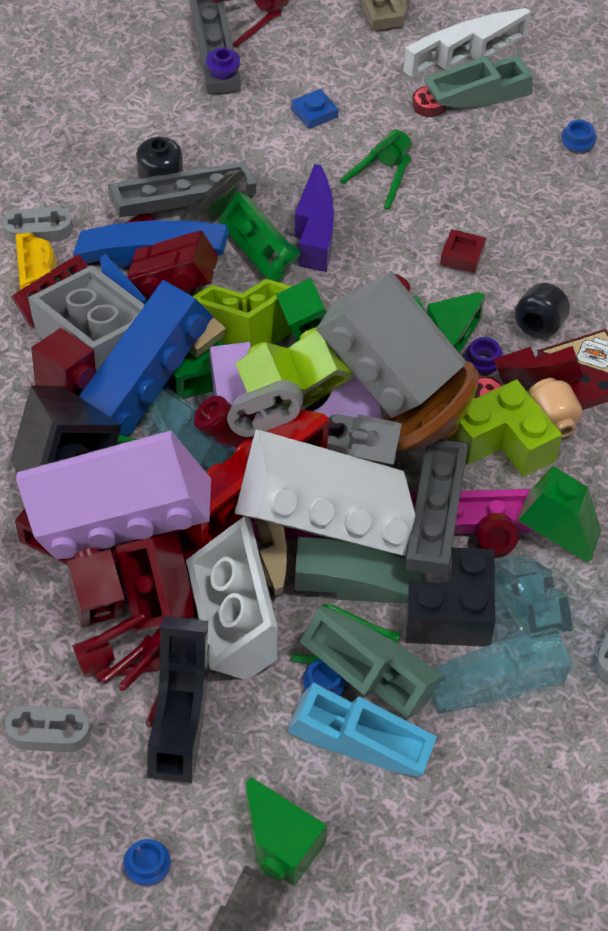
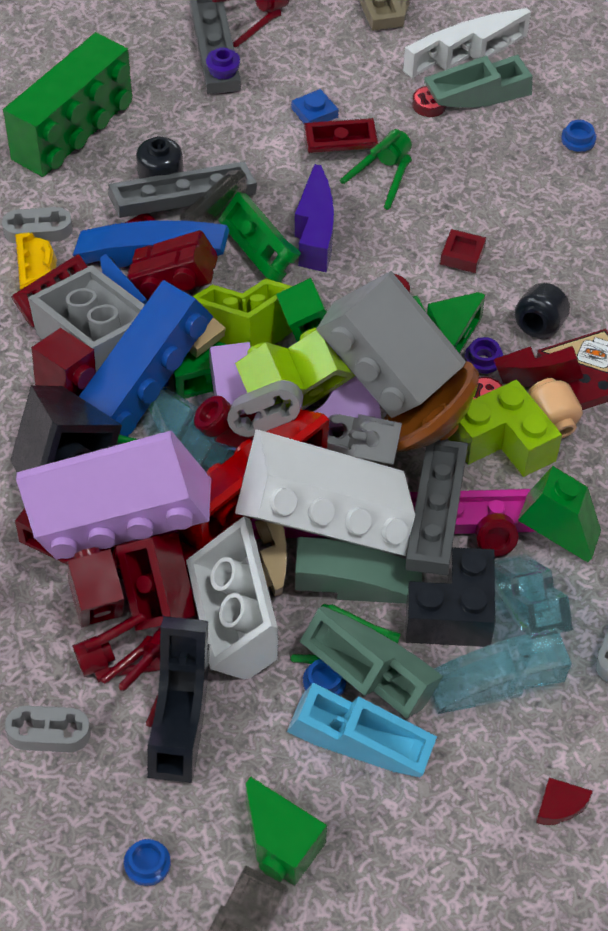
(68, 104): none -> green brick
(340, 135): none -> dark red slope
(562, 802): none -> dark red tile

